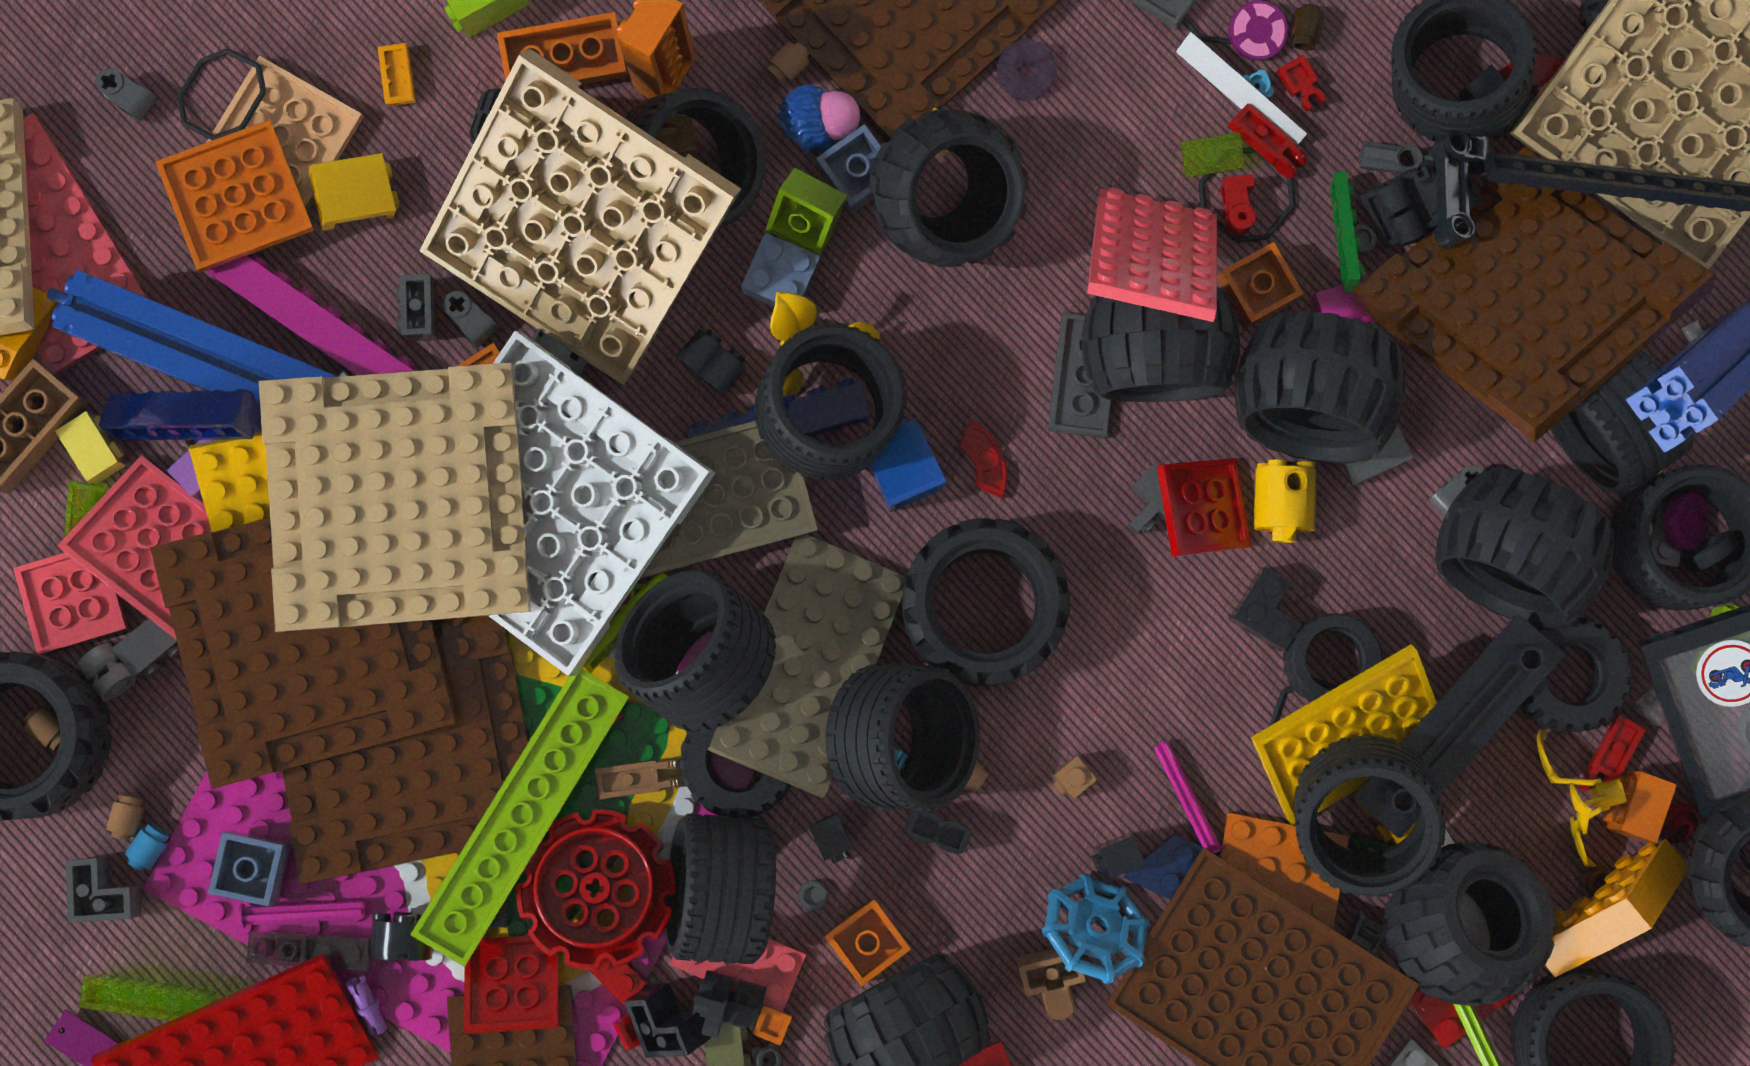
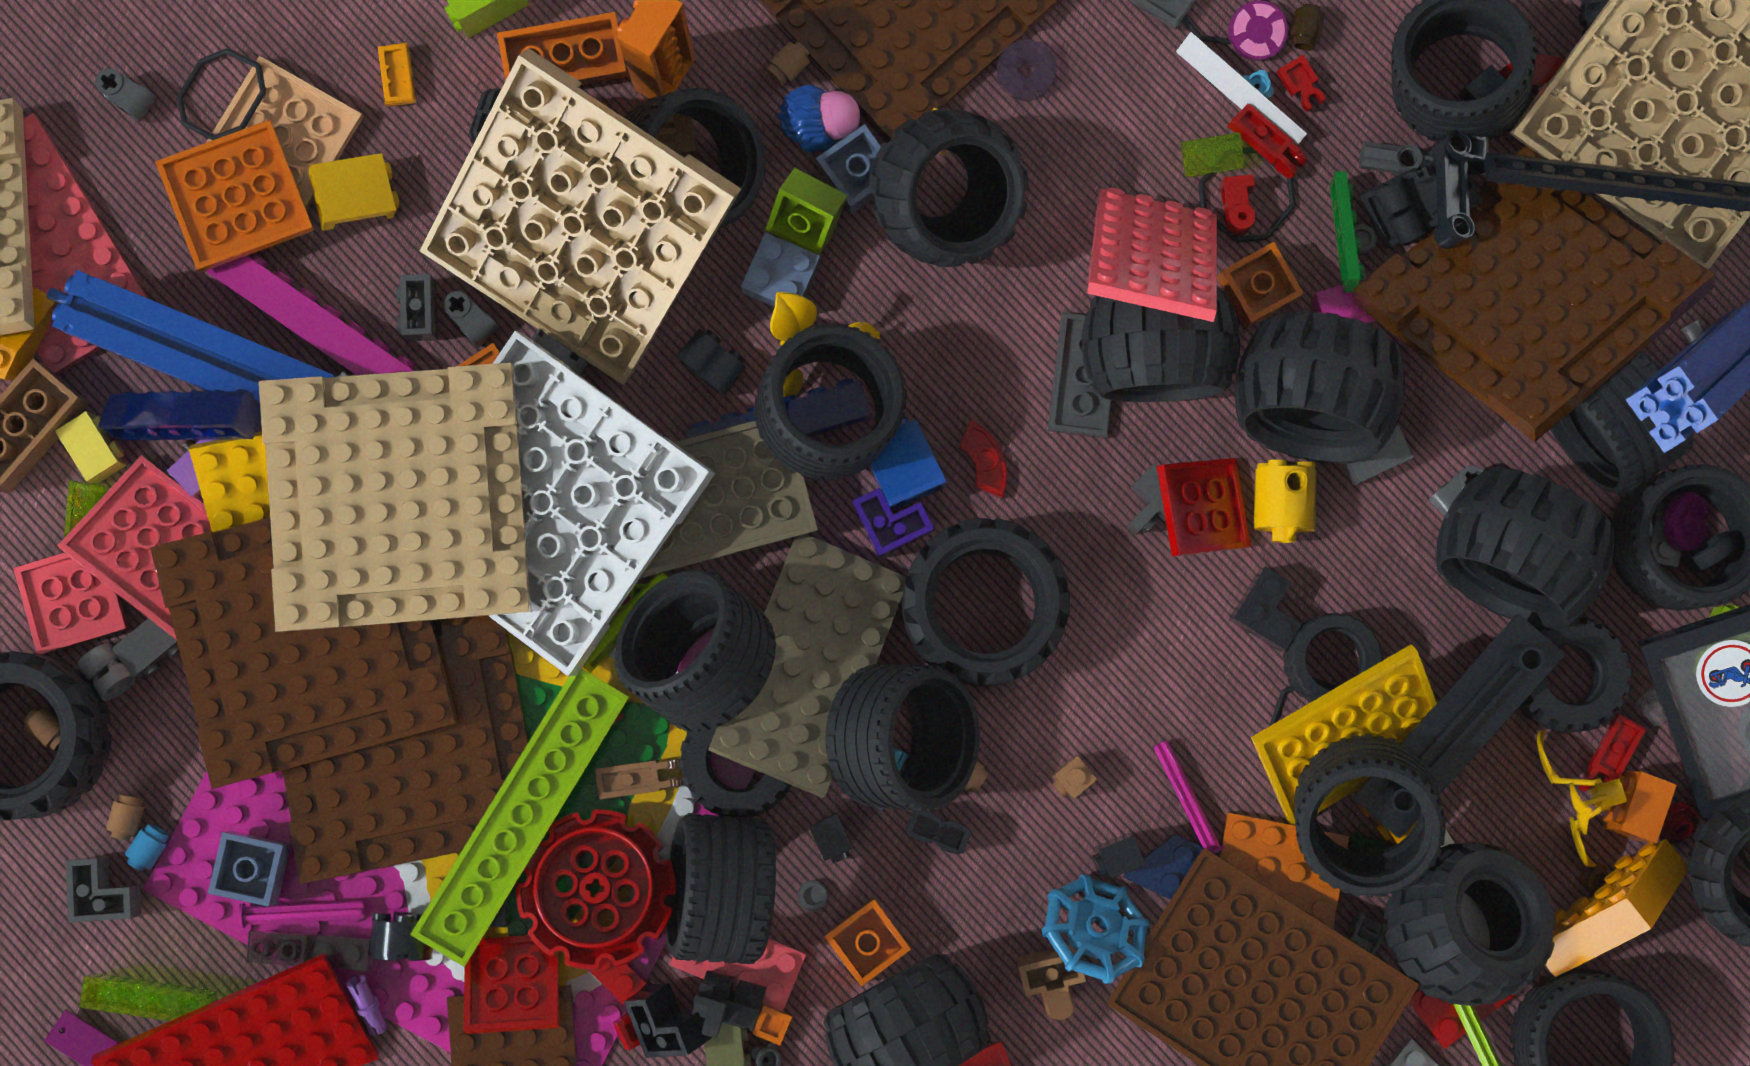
(890, 531): none -> dark purple brick

